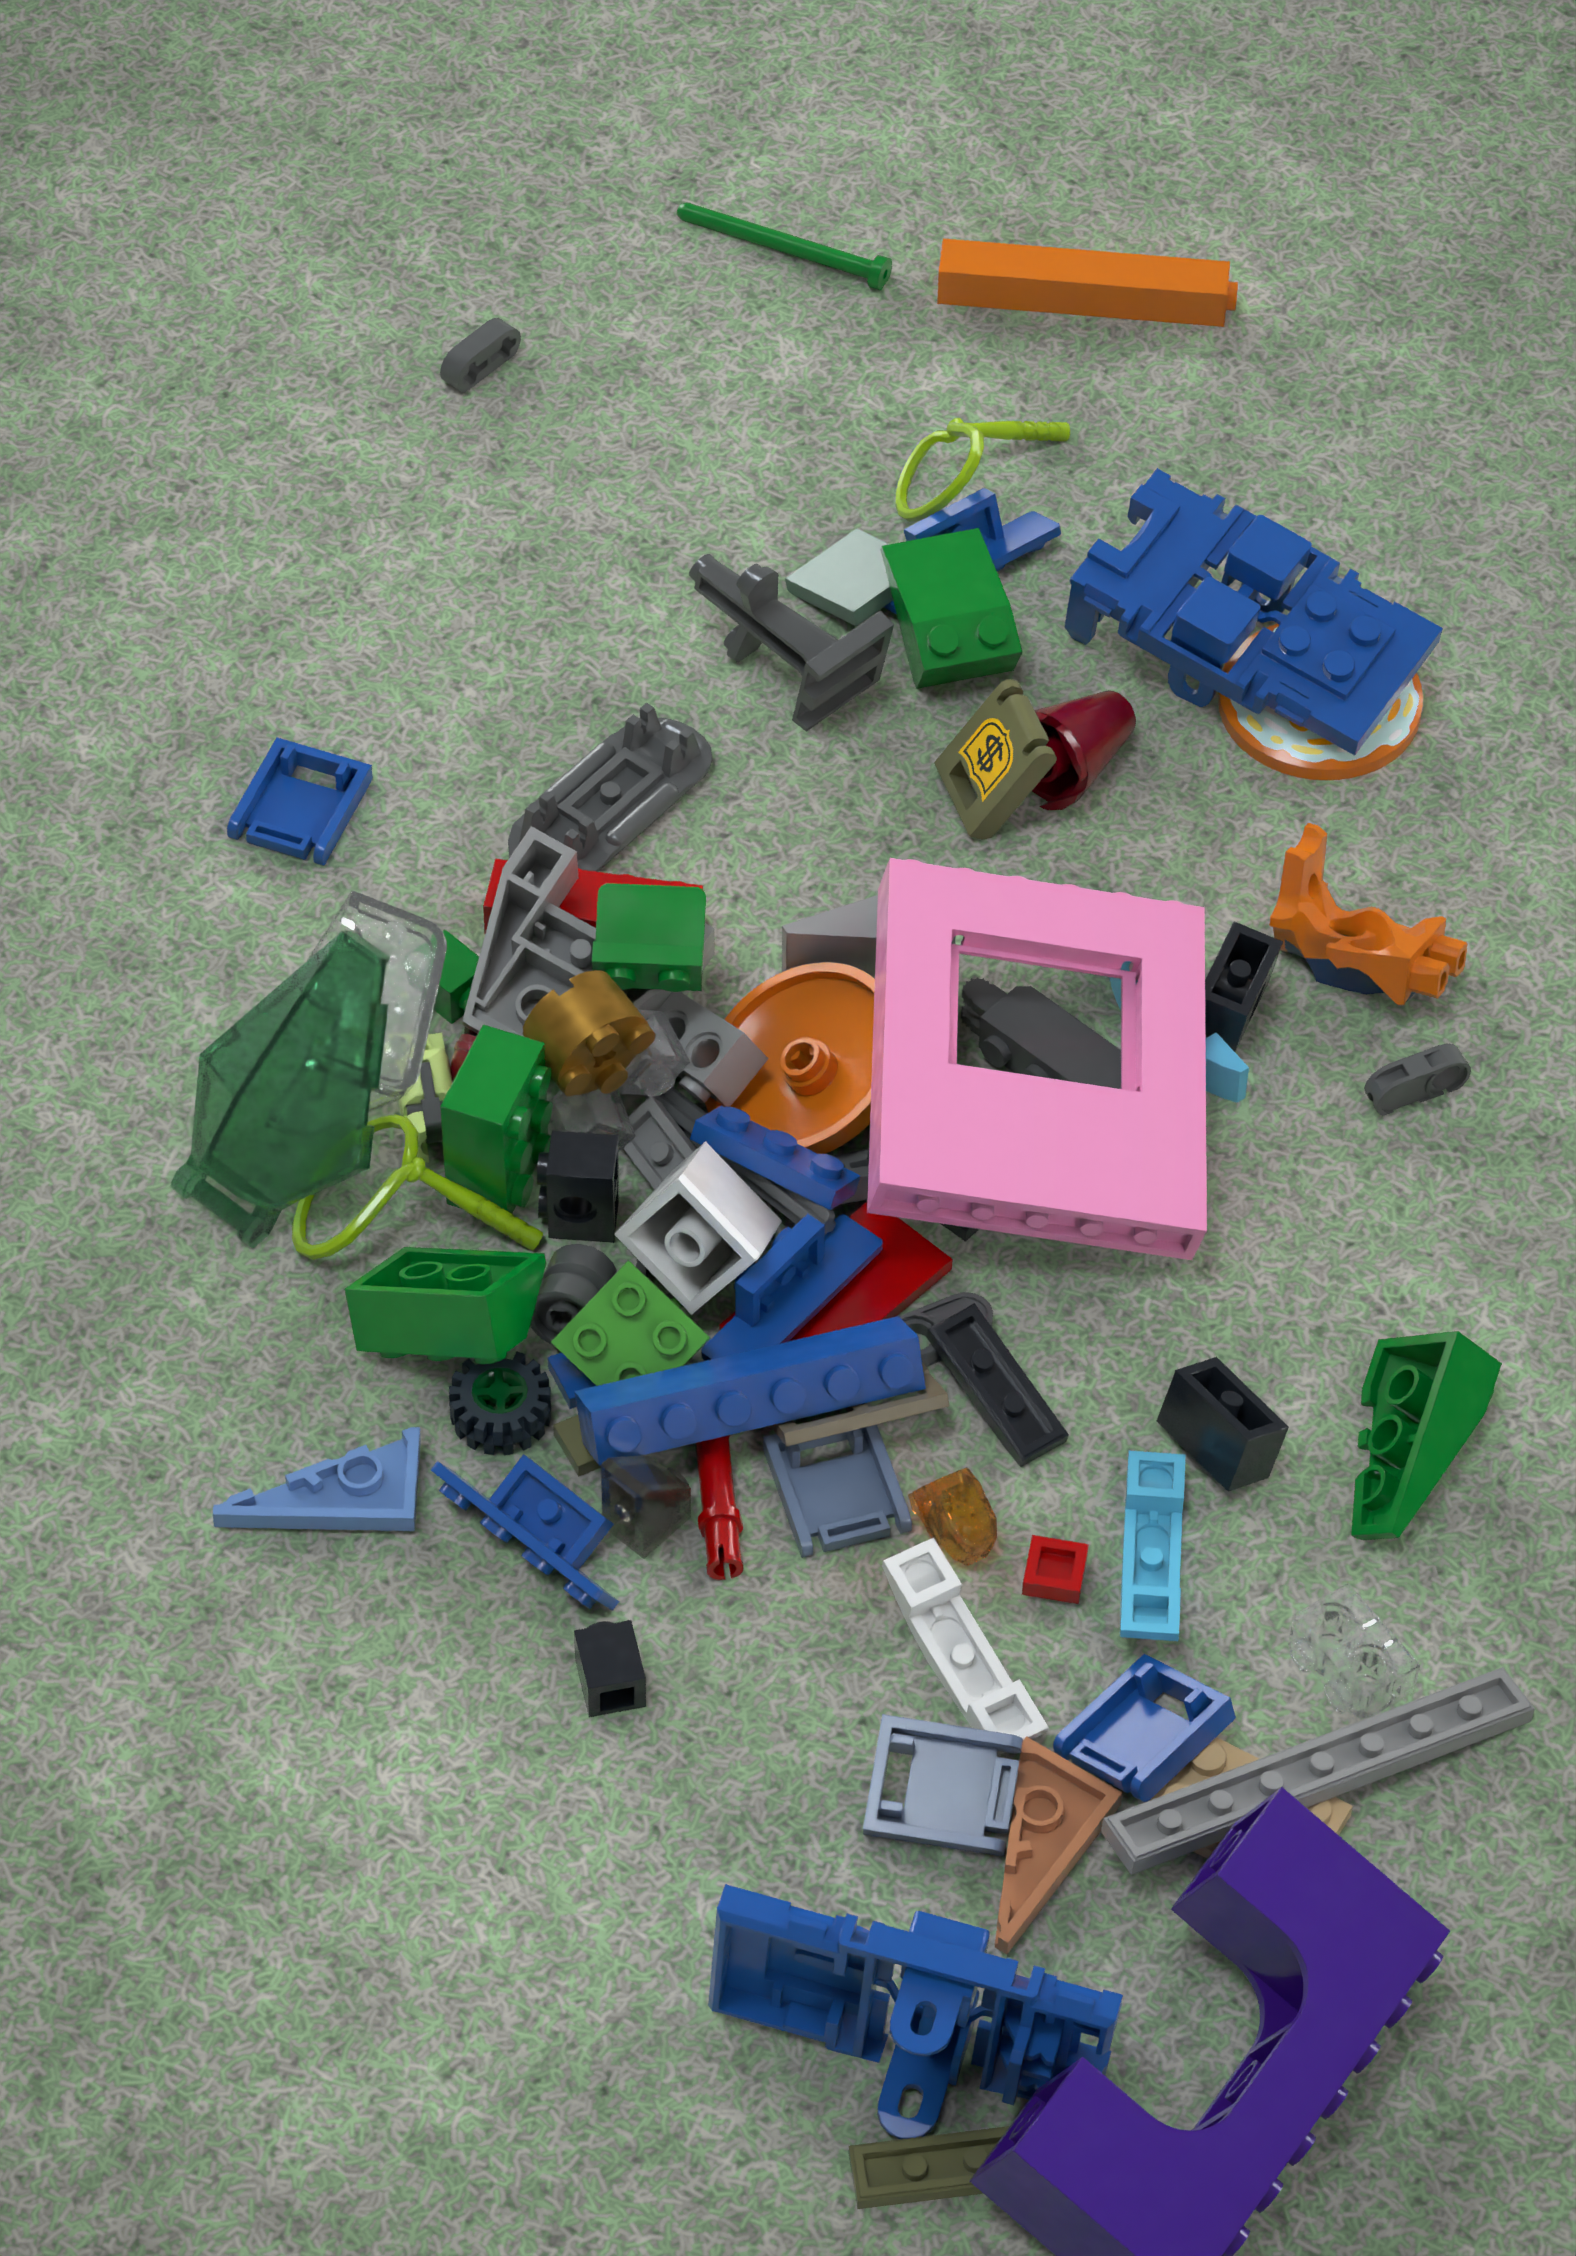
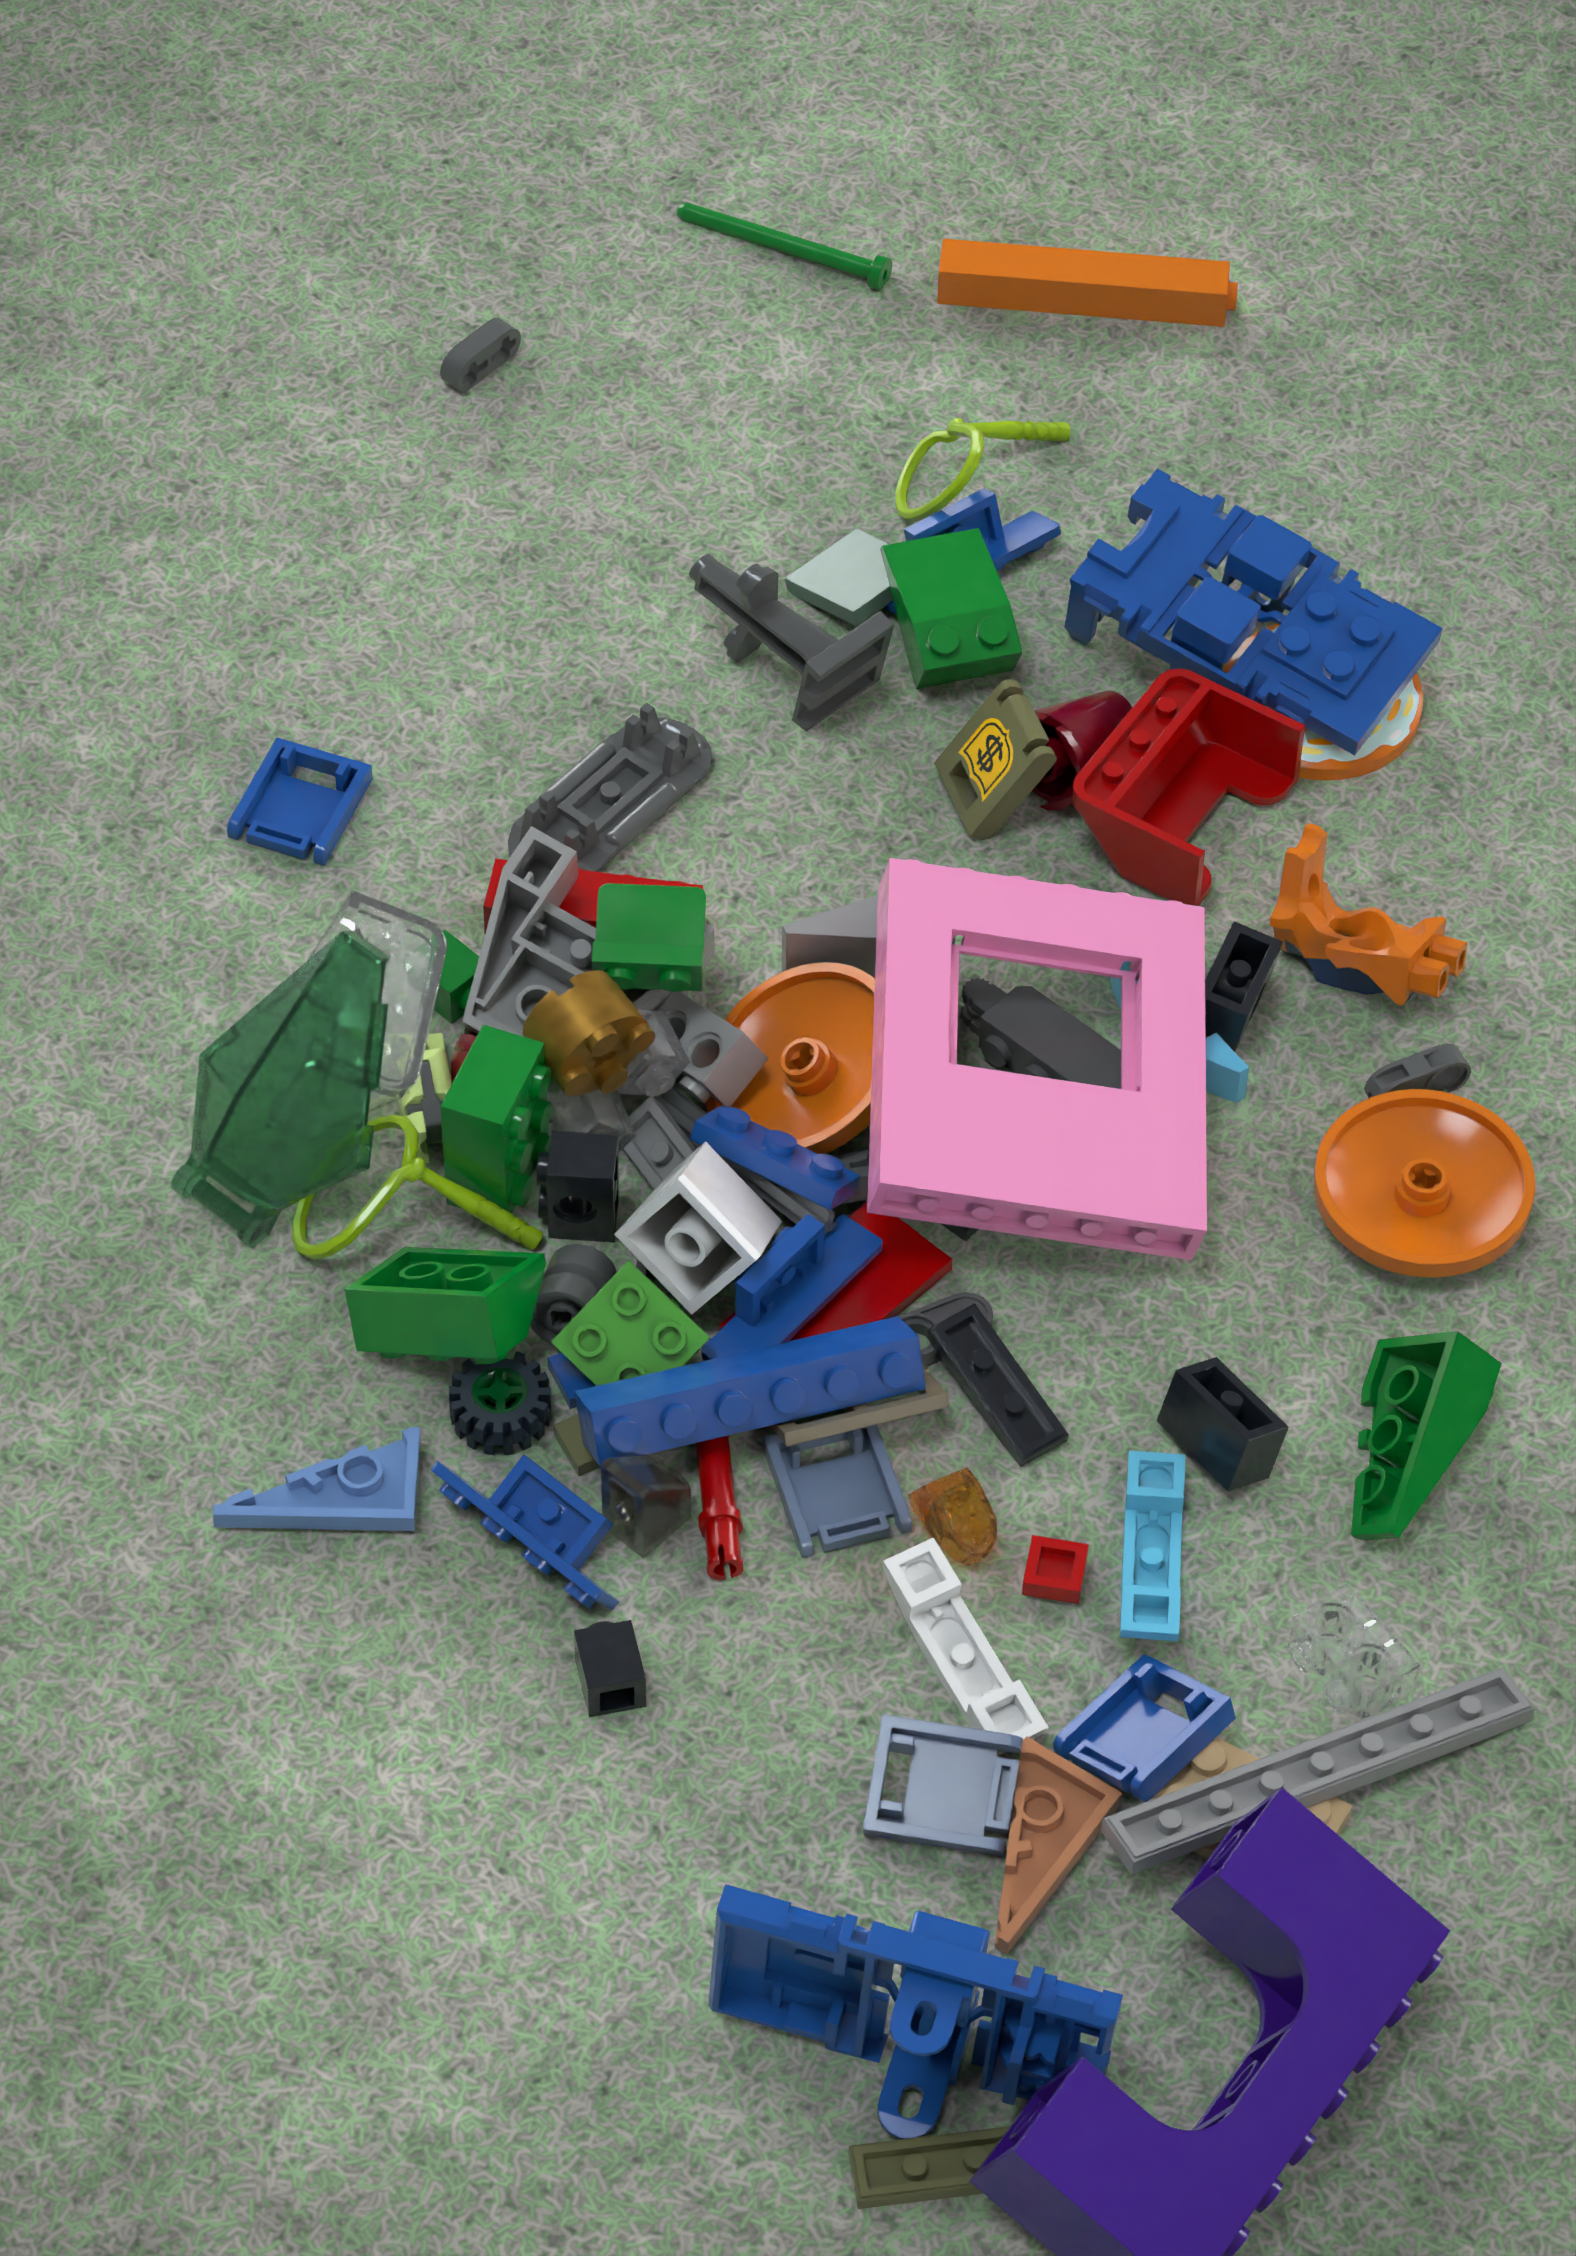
(1172, 767): none -> red windscreen
(1424, 1183): none -> orange dish

